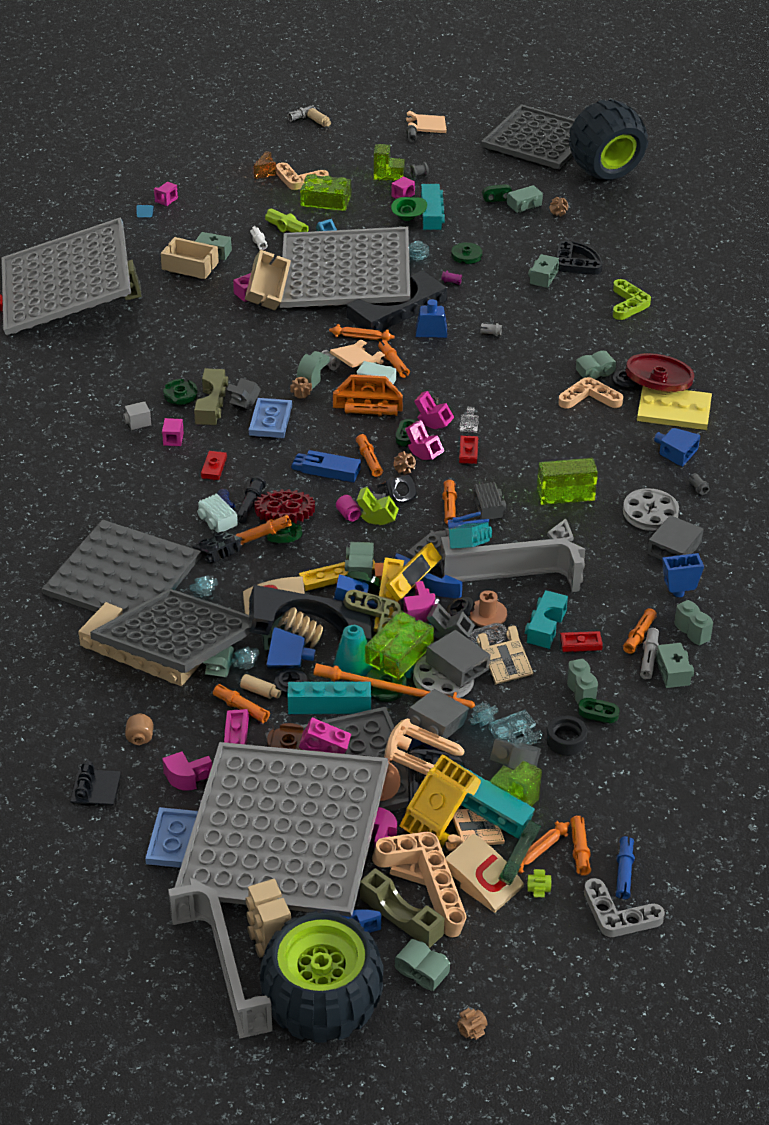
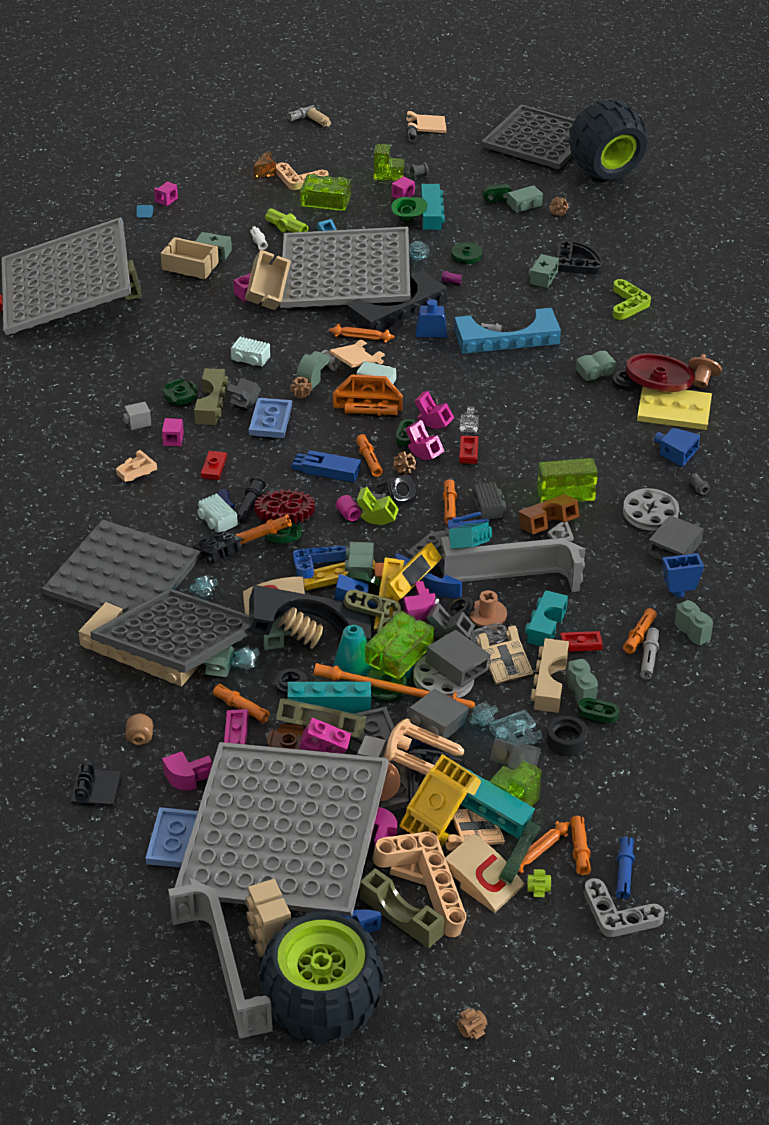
(137, 467): none -> light nougat wing
(250, 351): none -> light aqua brick
(259, 687): tan cylinder -> none
(288, 650): blue torso -> none
(301, 713): none -> olive arch
(304, 558): none -> blue beam
(372, 747): none -> light grey brick
(391, 355): orange pin -> none
(422, 964): sand green brick -> none
(476, 338): none -> dark azure arch
(548, 691): none -> tan arch
(560, 508): none -> dark orange arch
(590, 387): light nougat beam -> none
(674, 665): sand green brick -> none
(704, 369): none -> nougat piece

